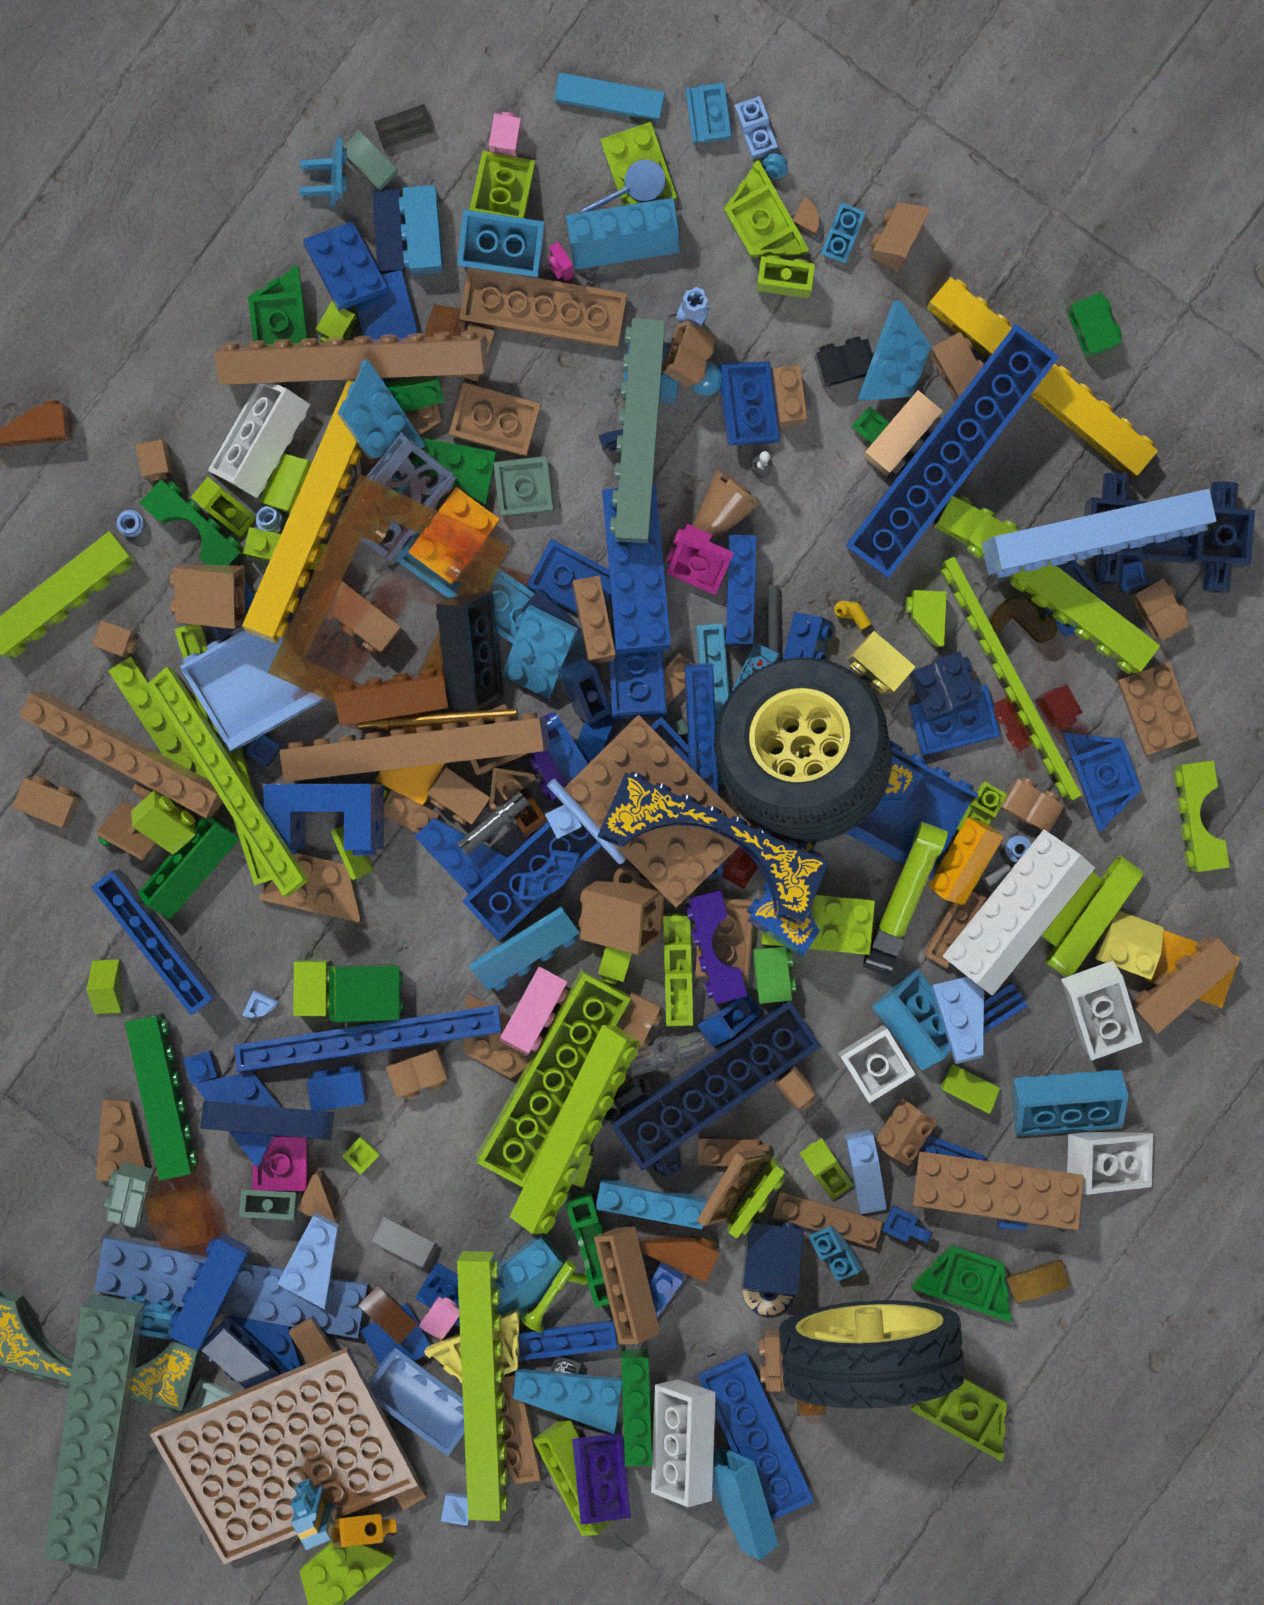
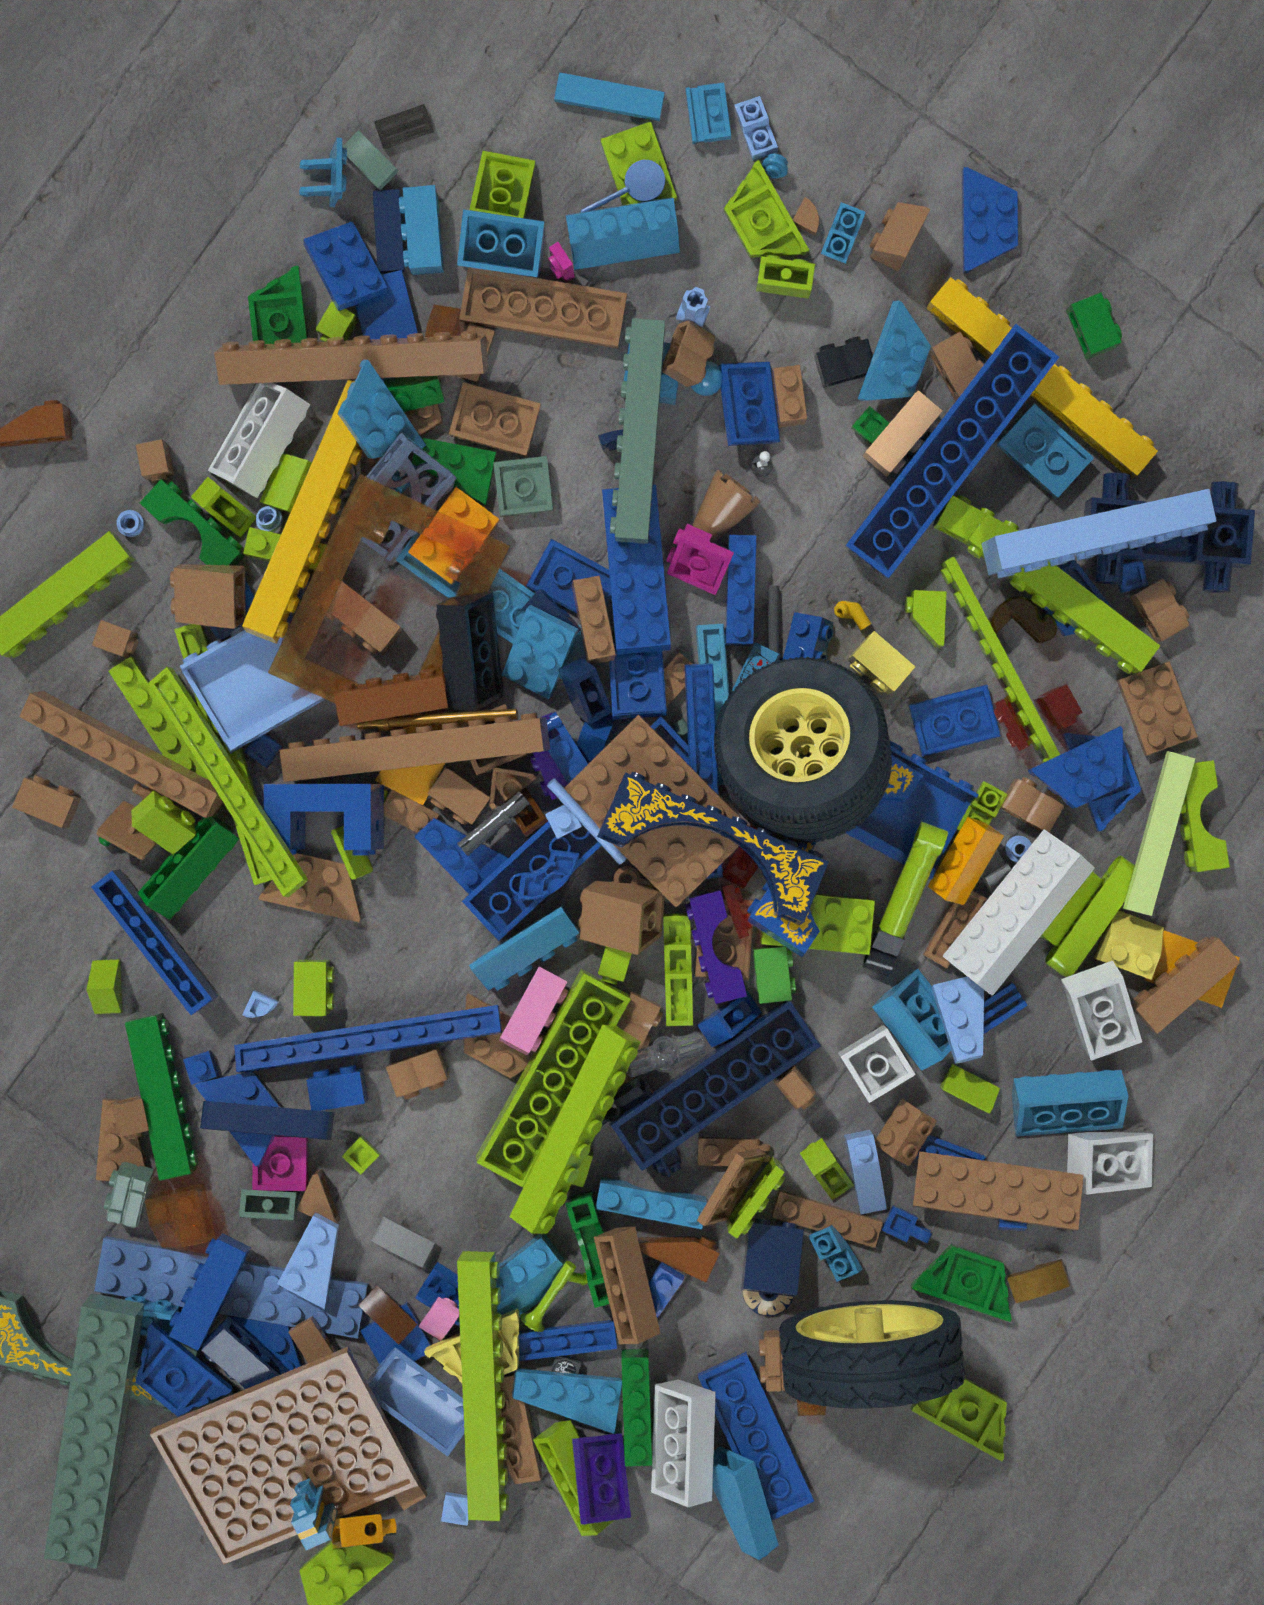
(130, 1117): none -> medium nougat brick
(176, 1375): none -> blue wing
(364, 992): green brick -> none
(505, 134): bright pink brick -> none
(733, 899): none -> clear red plate
(945, 687): dark blue plate -> none
(987, 219): none -> blue wing
(1045, 451): none -> dark azure plate
(1085, 770): none -> blue wing
(1159, 833): none -> yellowish green tile

